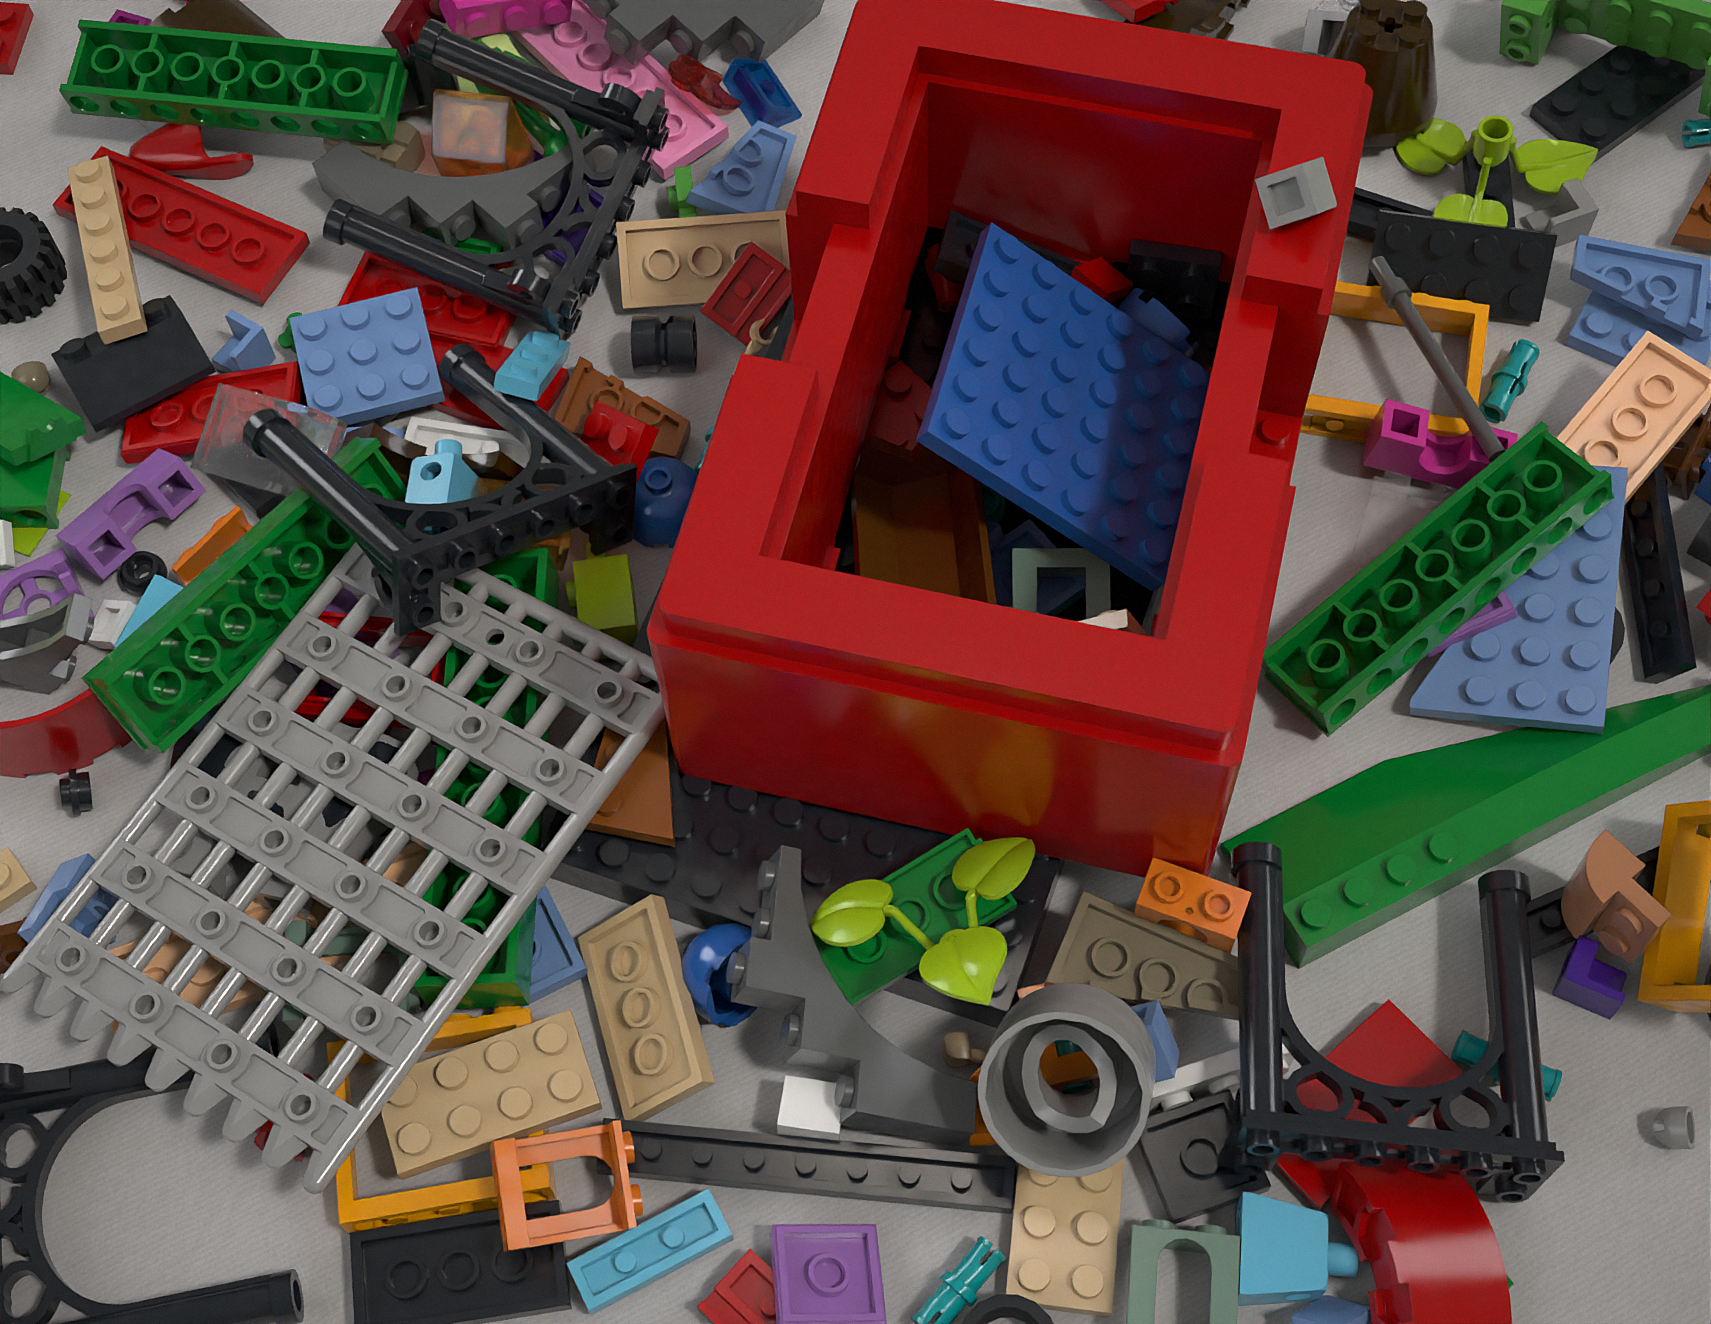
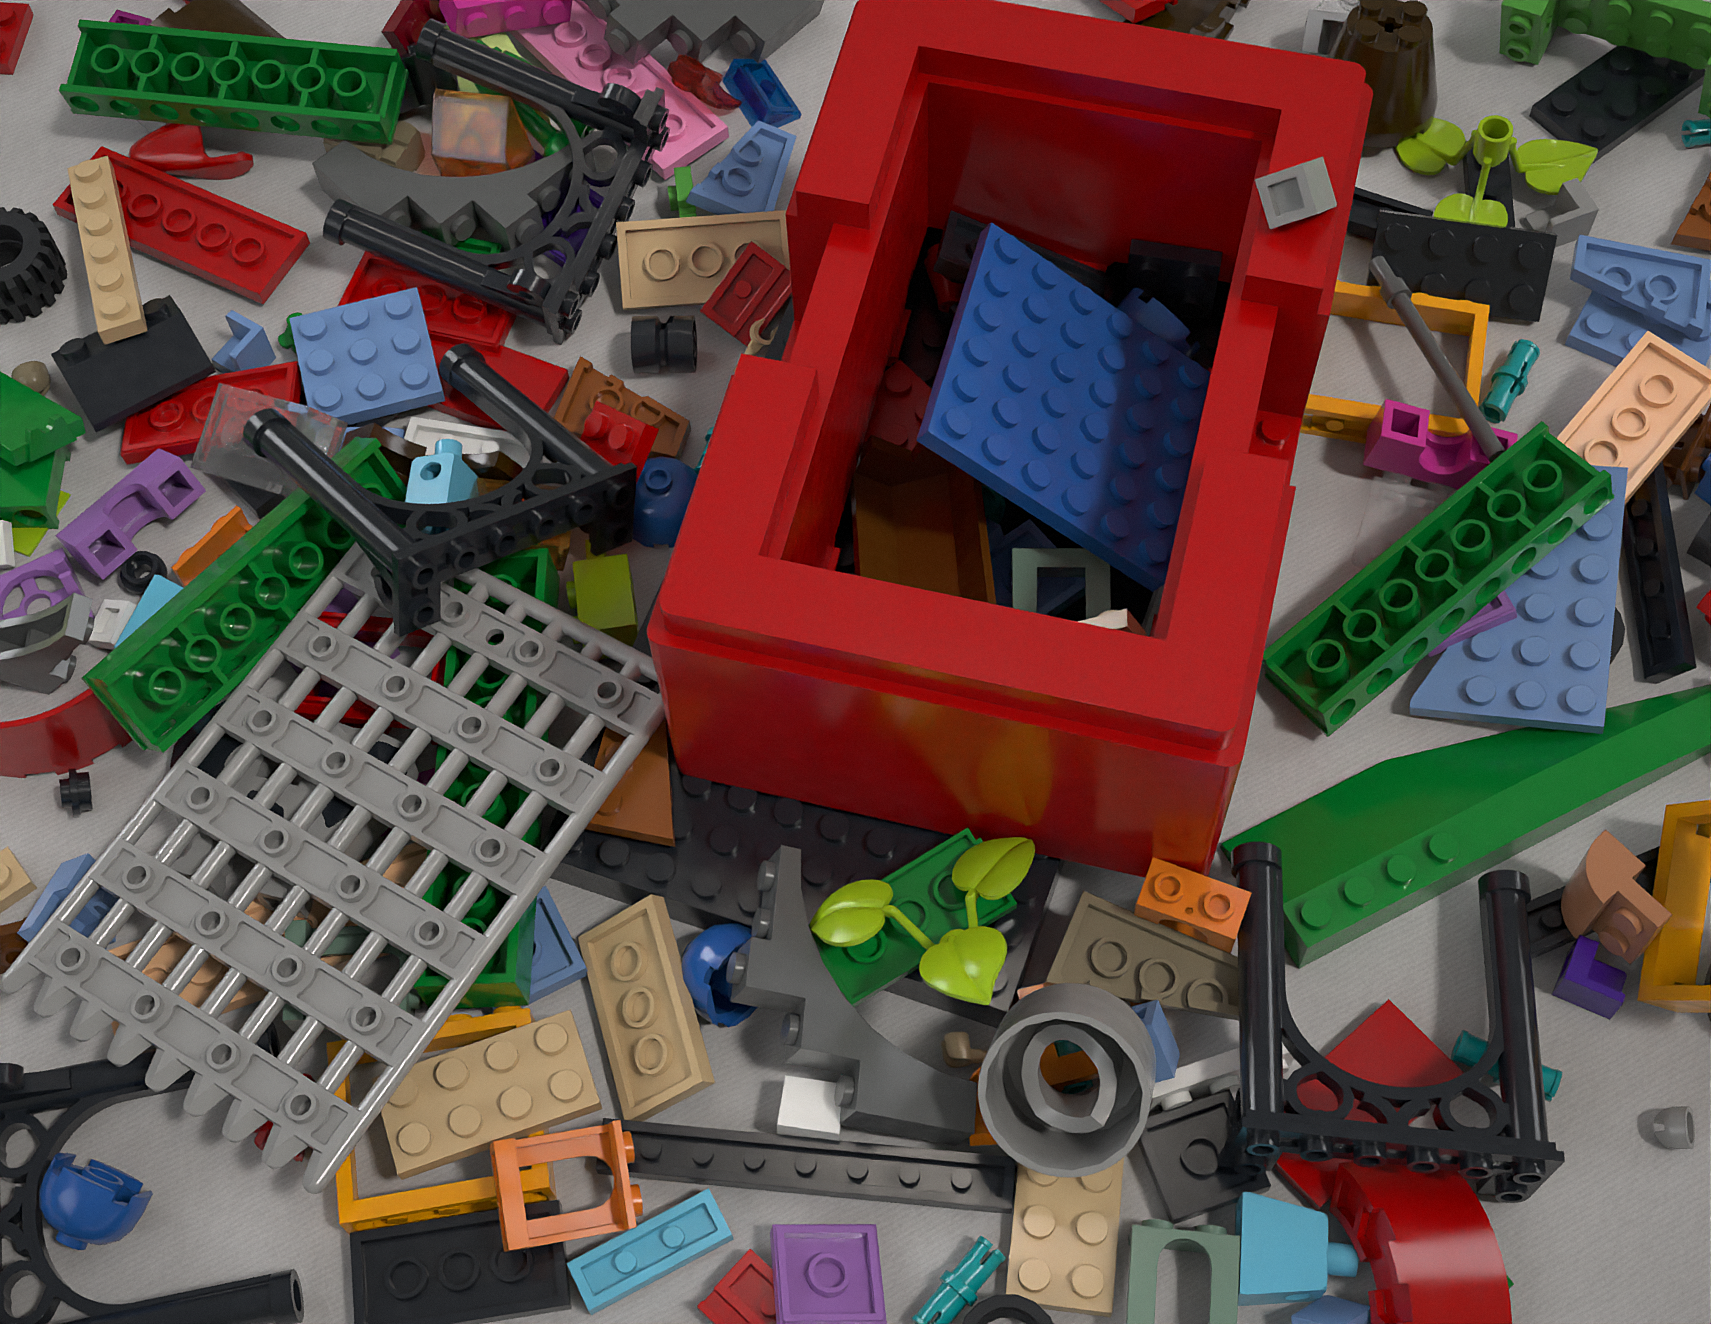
(90, 1202): none -> blue cylinder
(532, 365): medium azure plate -> none
(1102, 279): red tile -> none

